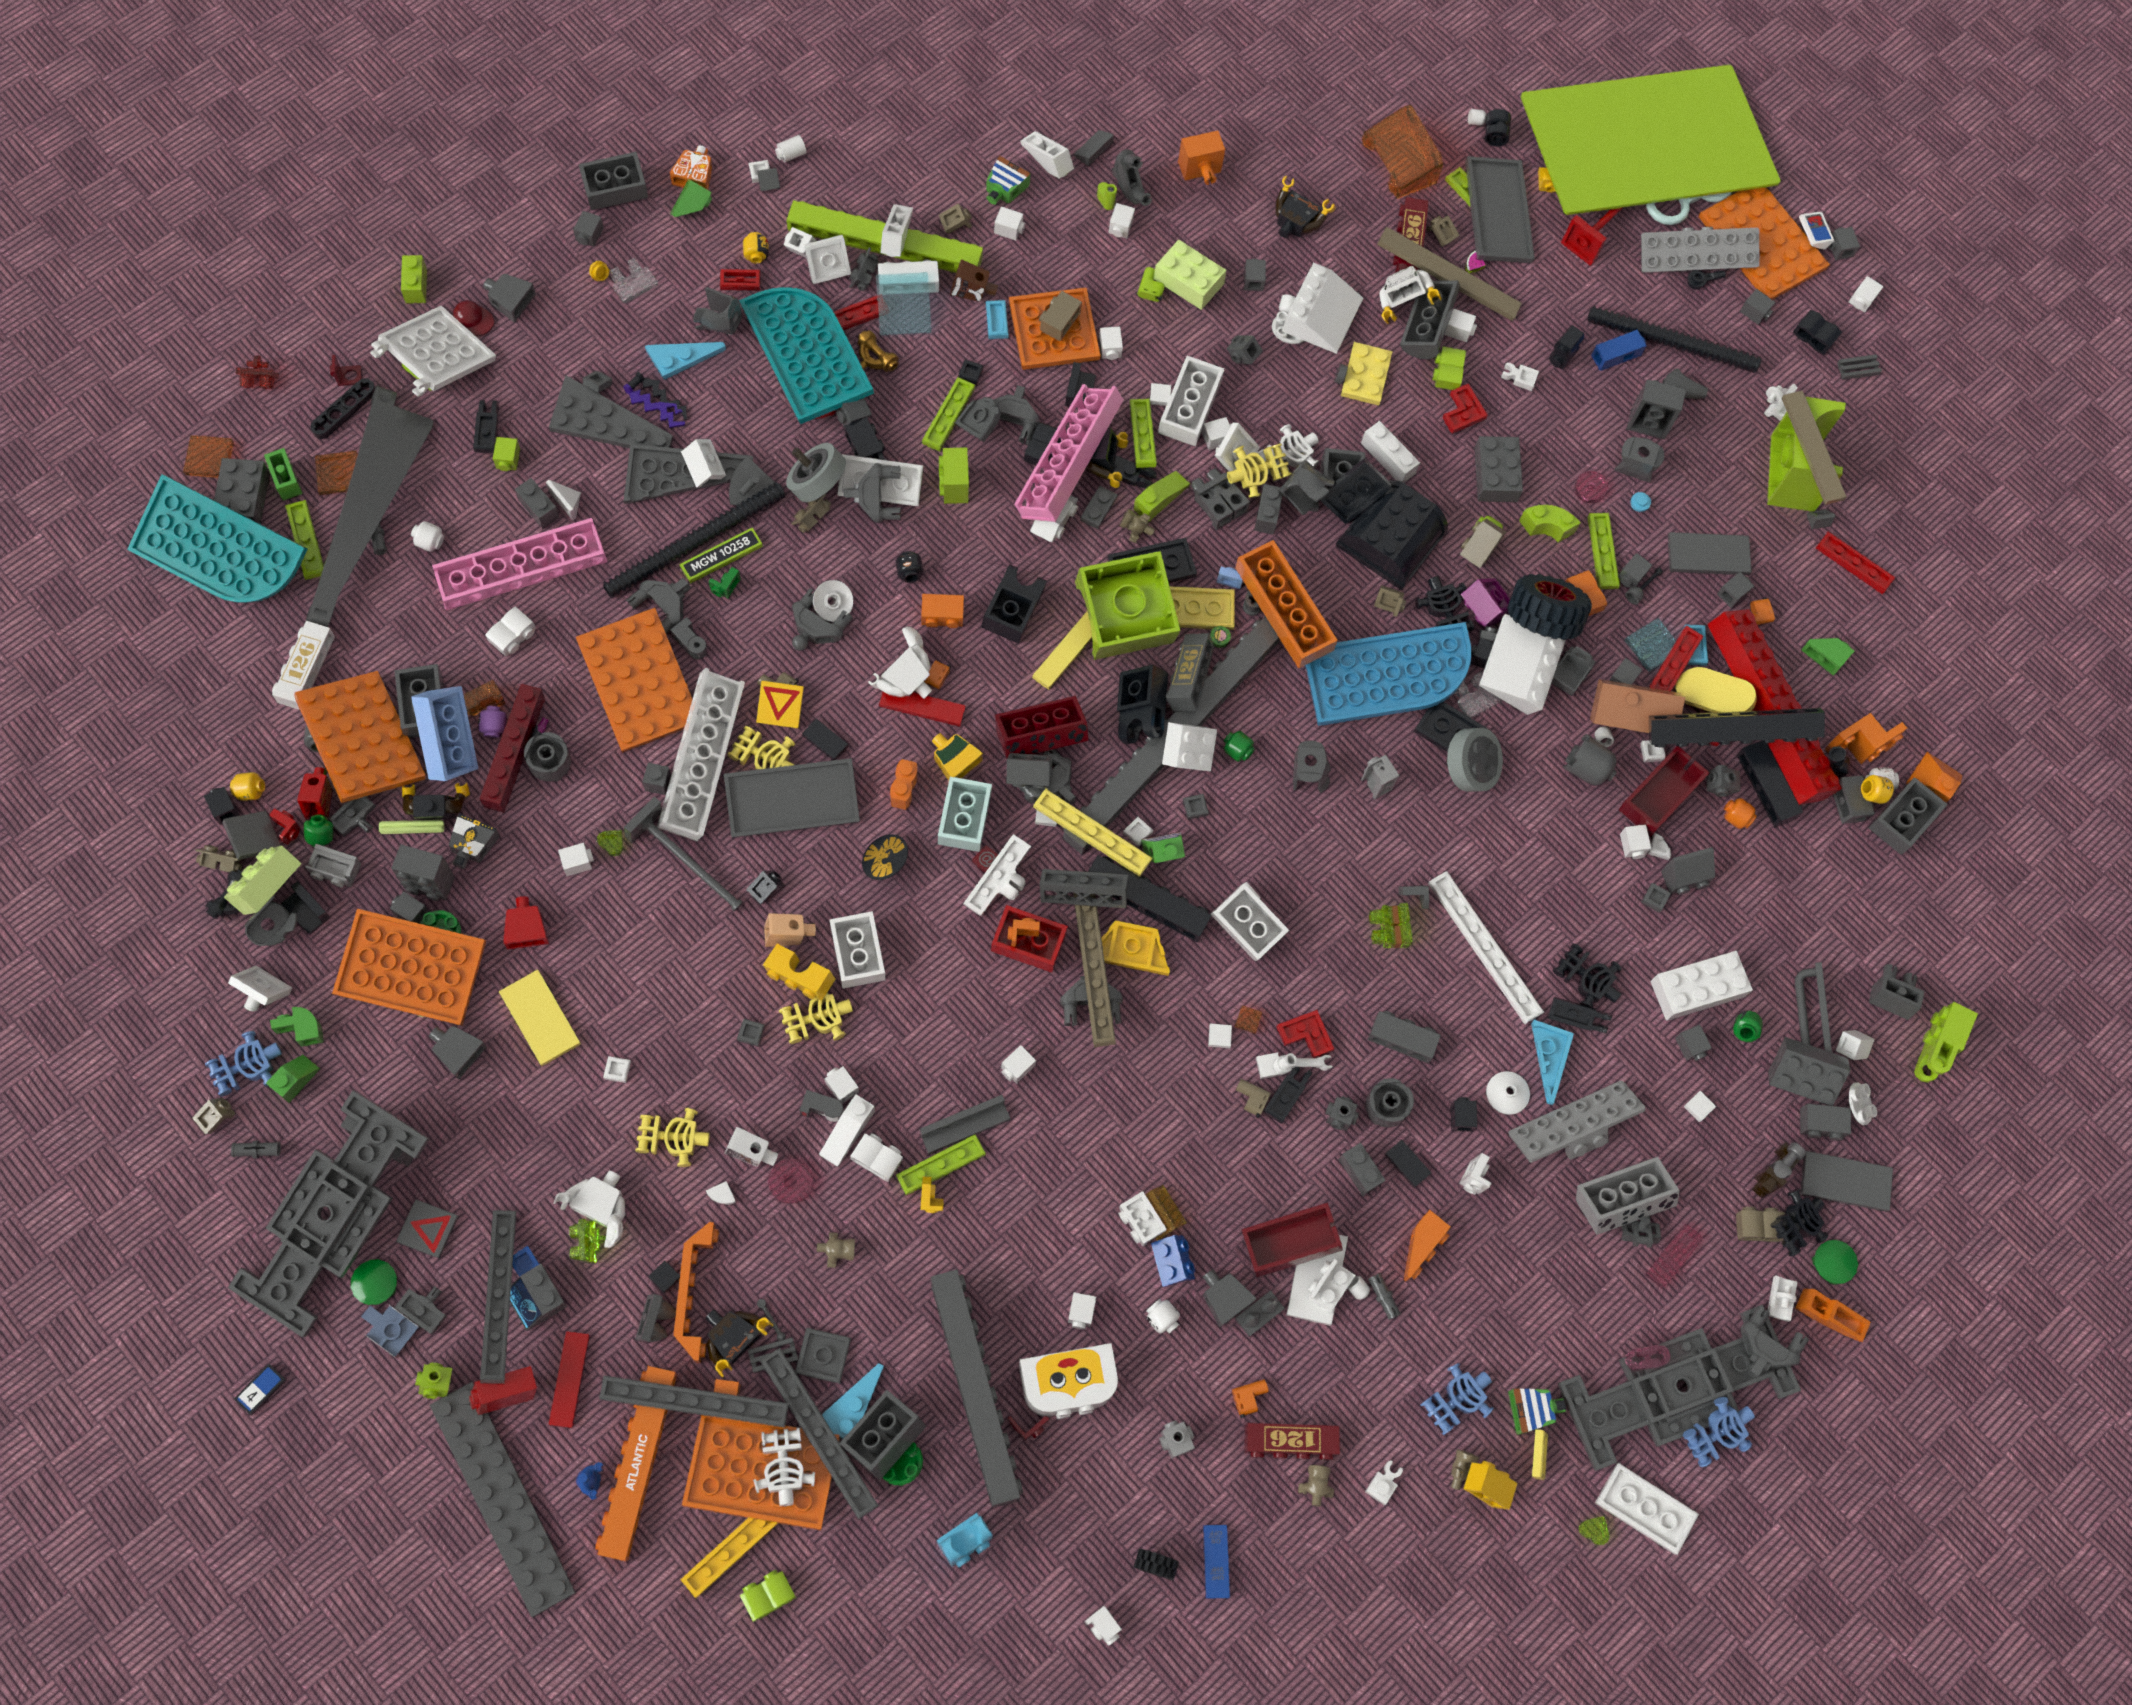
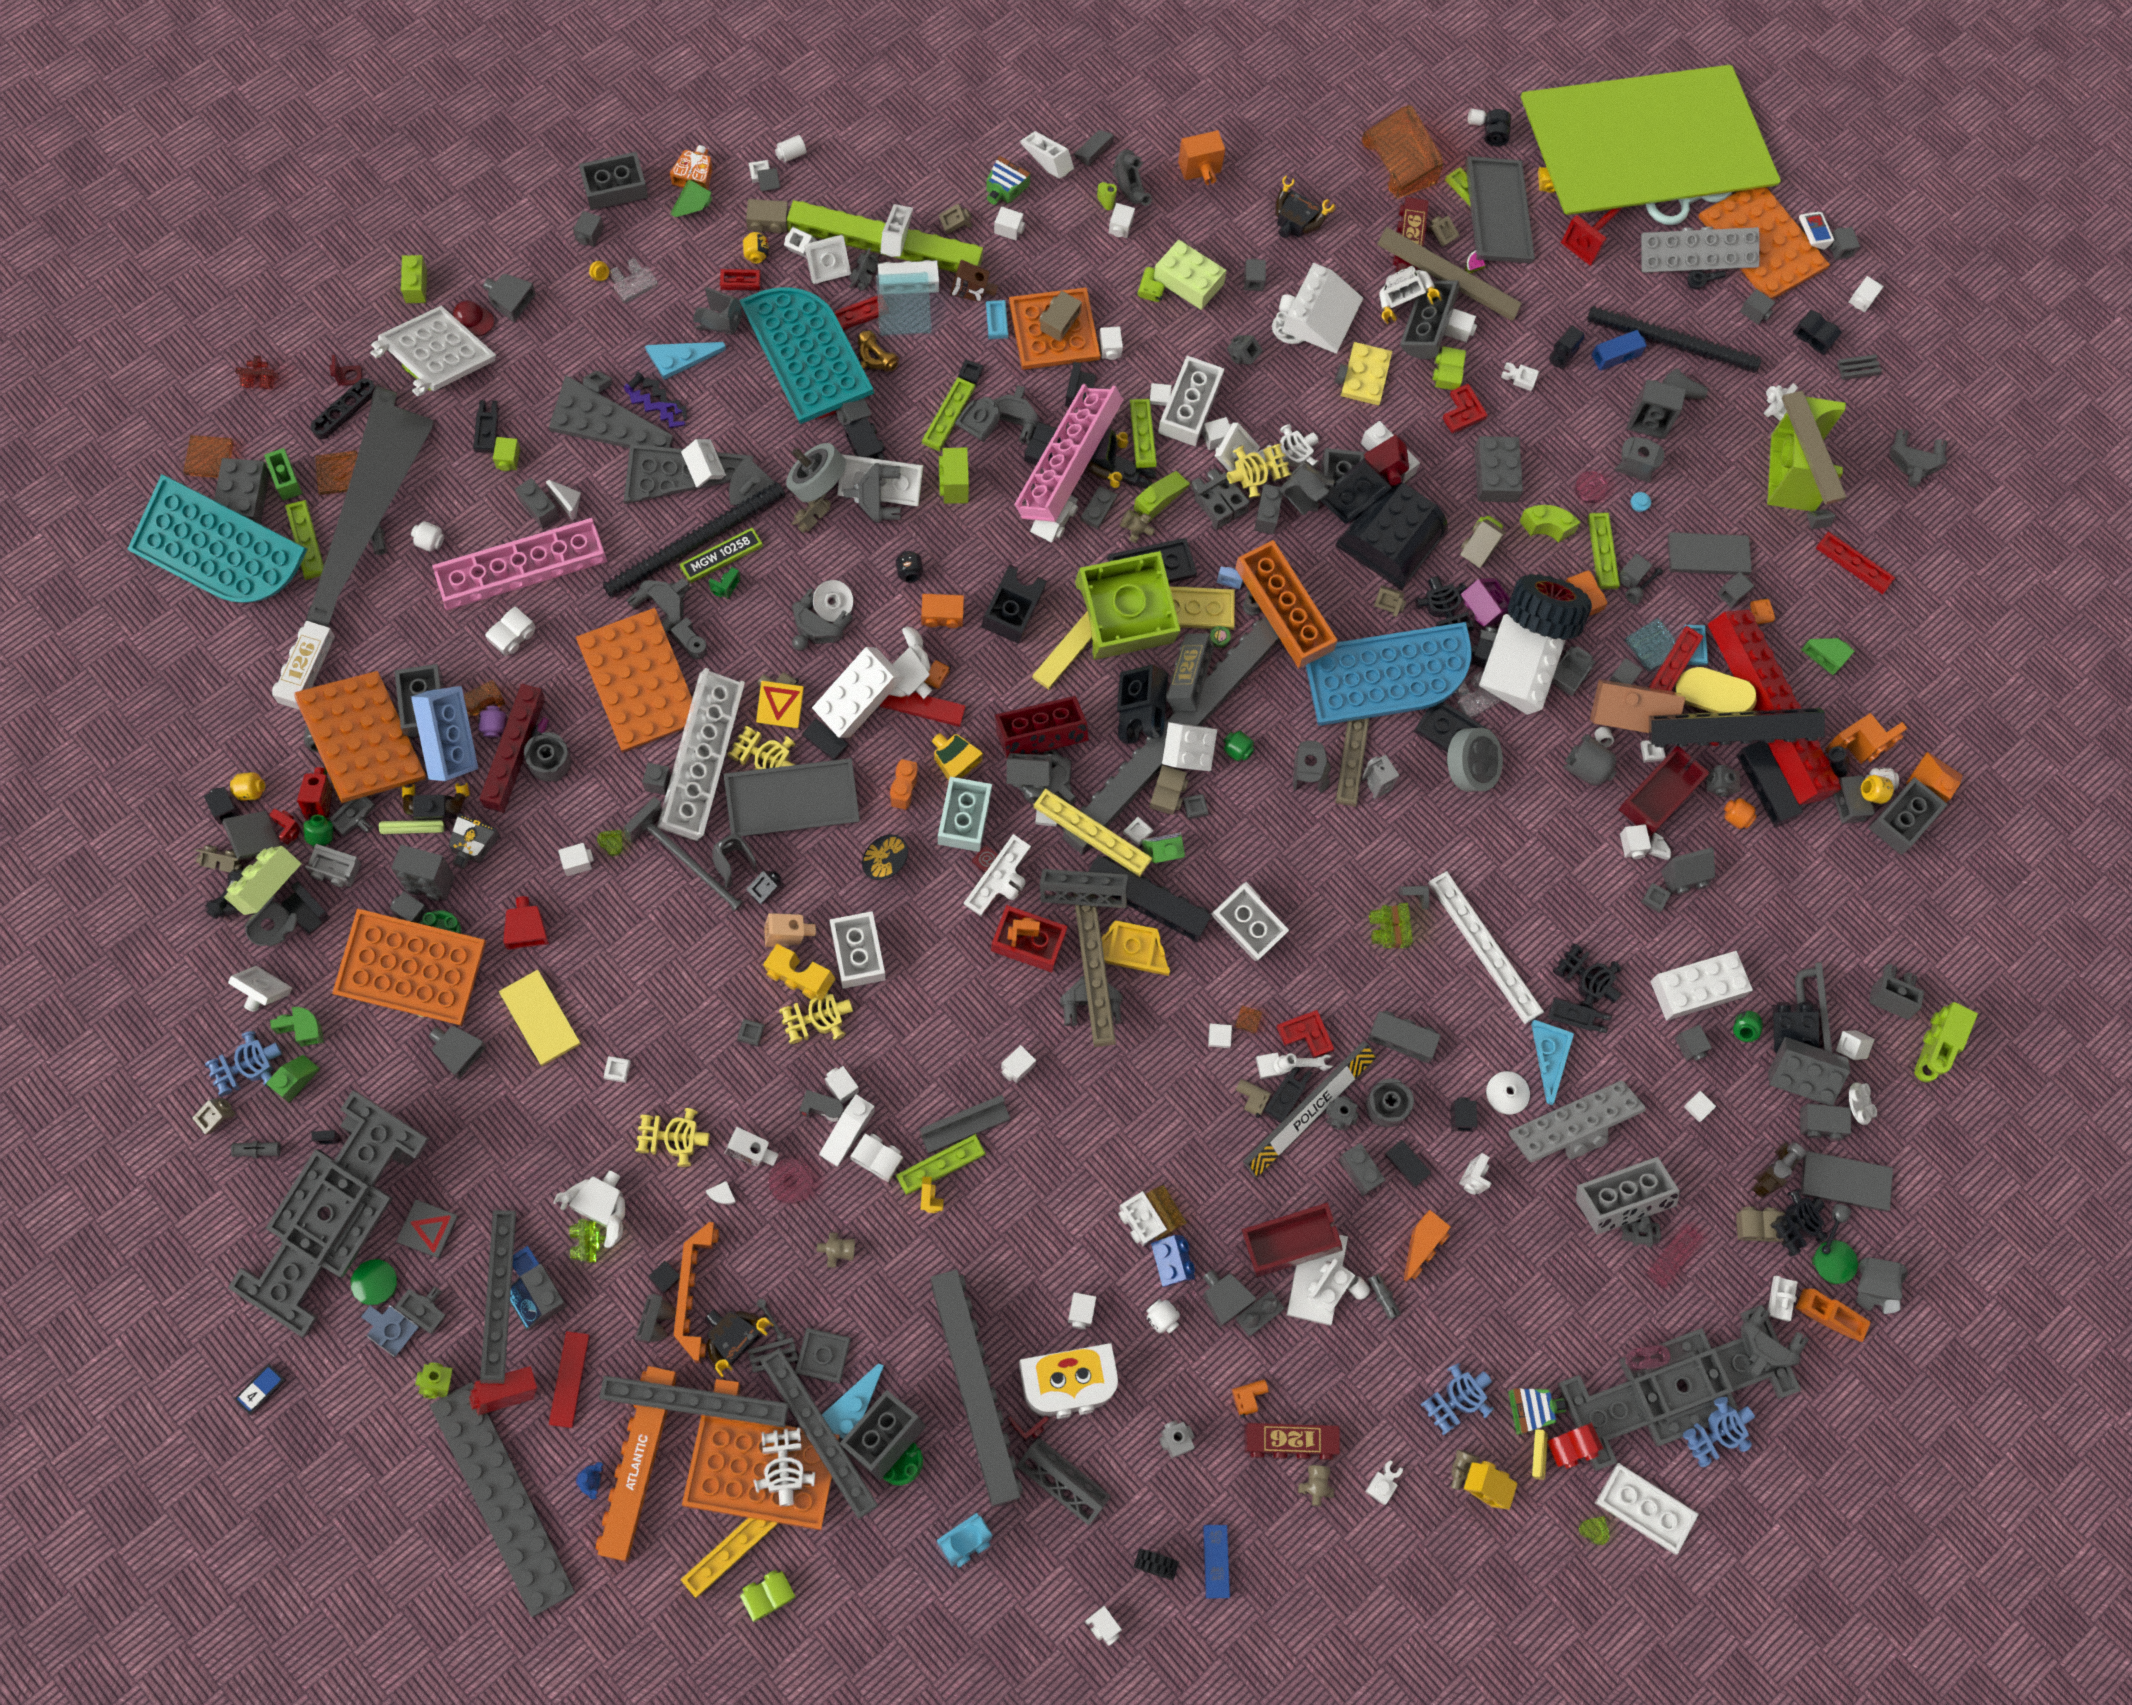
(325, 1137): none -> black tile
(723, 847): none -> dark grey piece
(767, 216): none -> dark tan brick
(857, 692): none -> white brick
(1066, 1477): none -> dark grey fence
(1168, 789): none -> dark tan brick
(1309, 1110): none -> tile
(1352, 762): none -> dark tan tile
(1390, 459): none -> dark red torso
(1575, 1445): none -> red brick
(1796, 1022): none -> black bracket
(1840, 1215): none -> hinge
(1881, 1284): none -> dark grey piece
(1917, 462): none -> dark grey connector

